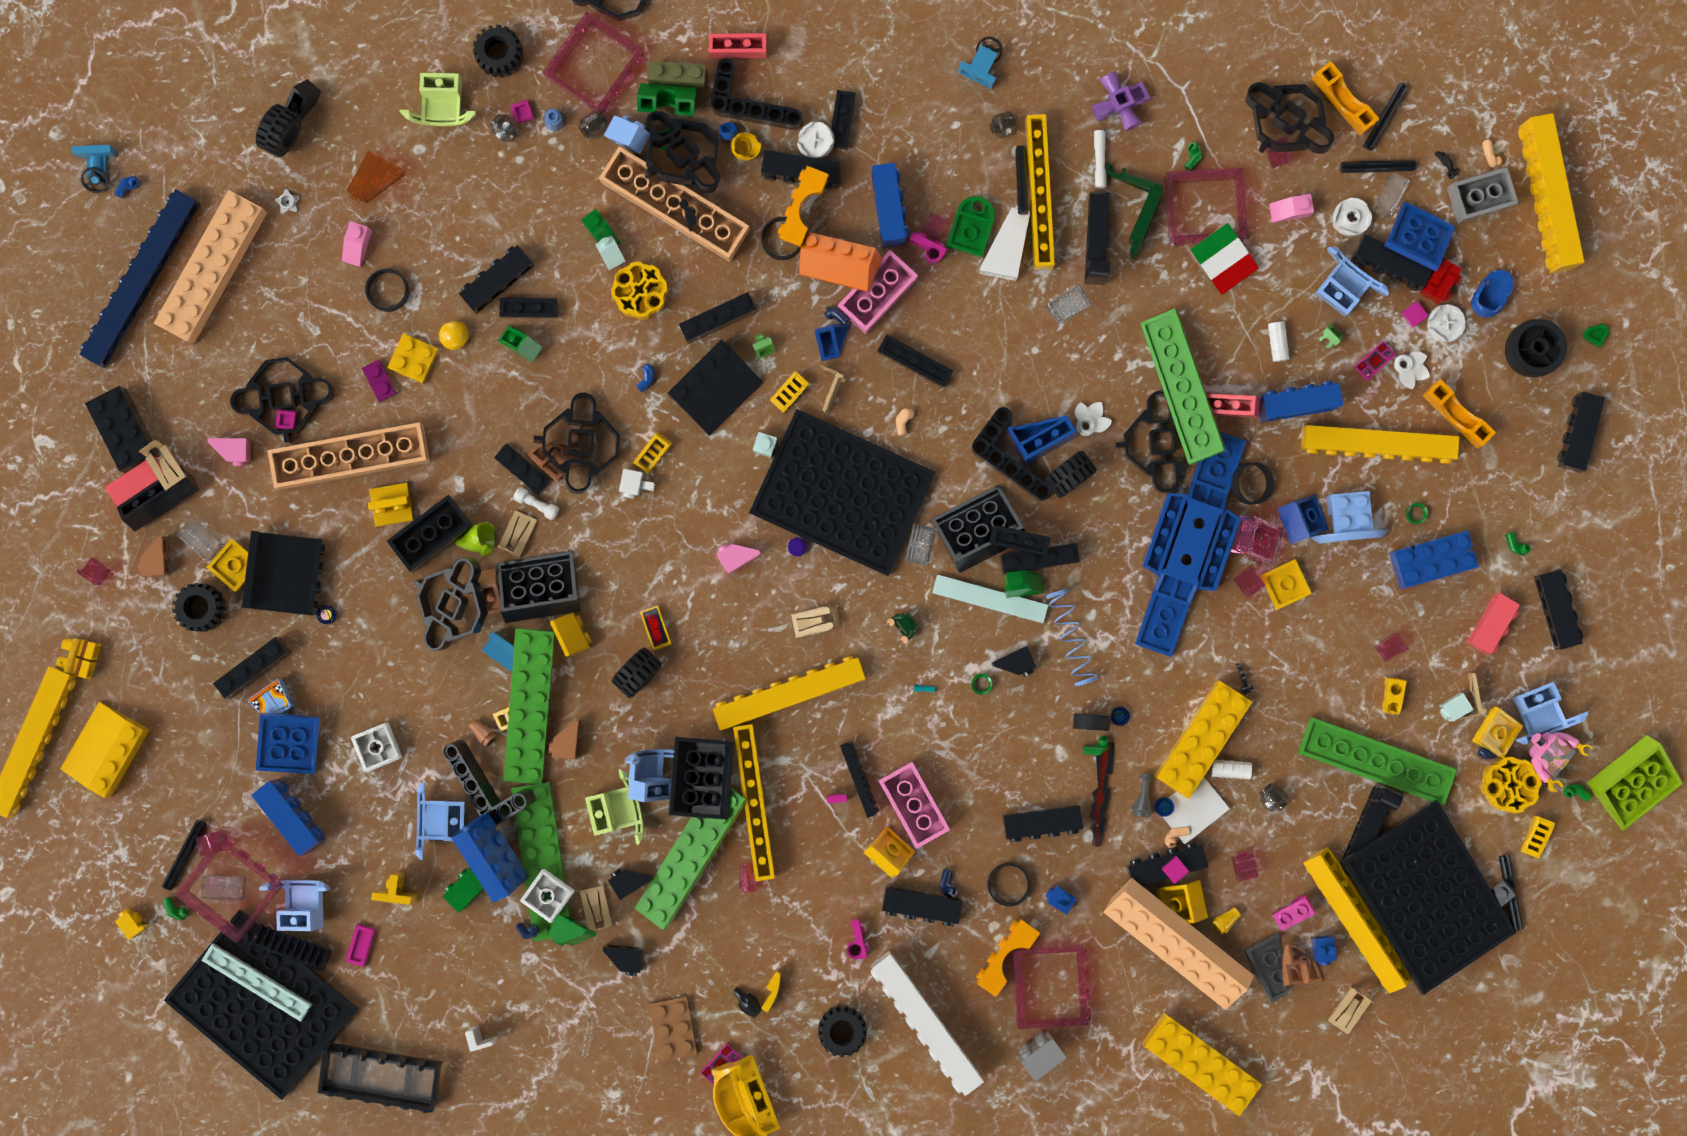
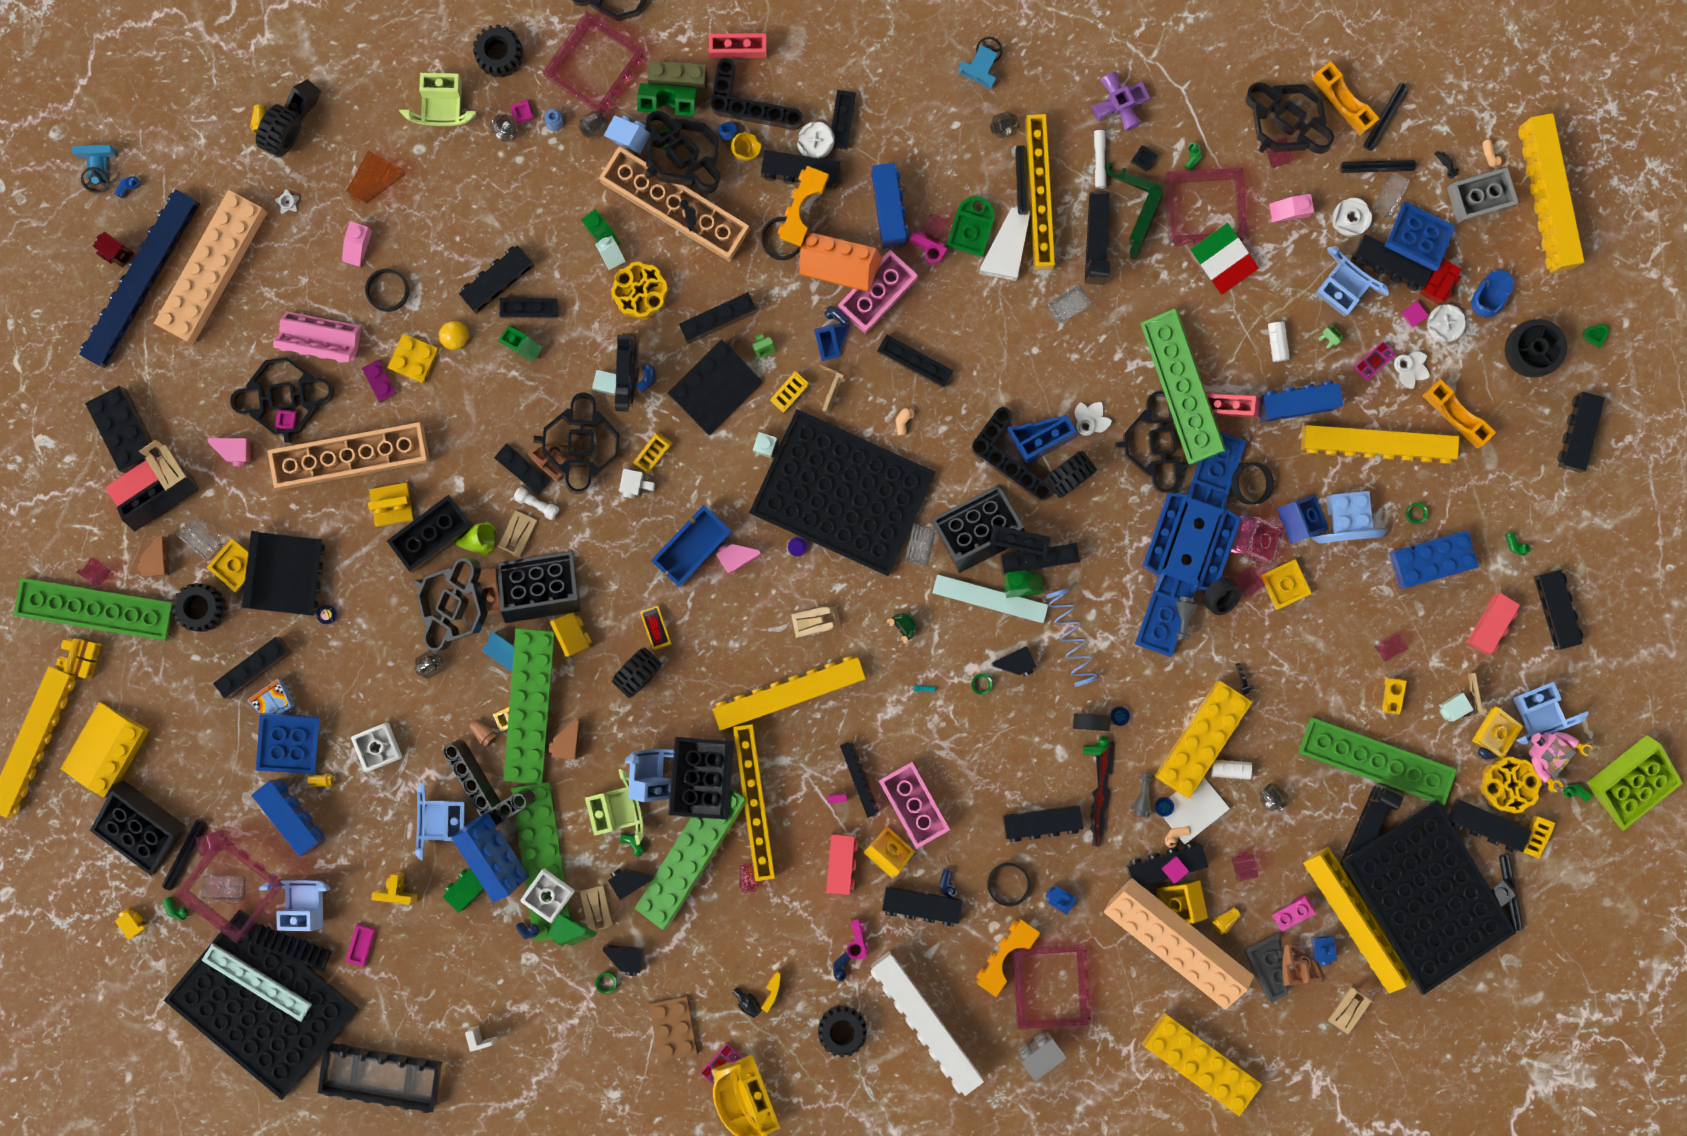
(93, 609): none -> bright green plate
(112, 249): none -> dark red brick
(137, 827): none -> black slope
(258, 113): none -> yellow cone
(318, 337): none -> bright pink brick
(320, 780): none -> yellow pin
(429, 664): none -> clear smoke head
(602, 990): none -> green piece
(604, 382): none -> light aqua brick
(625, 372): none -> black piece
(630, 839): none -> green arm
(691, 546): none -> blue piece
(839, 967): none -> dark blue arm
(841, 864): none -> coral brick
(1144, 158): none -> black plate
(1186, 608): none -> dark grey piece
(1215, 591): none -> black tyre
(1489, 825): none -> black brick

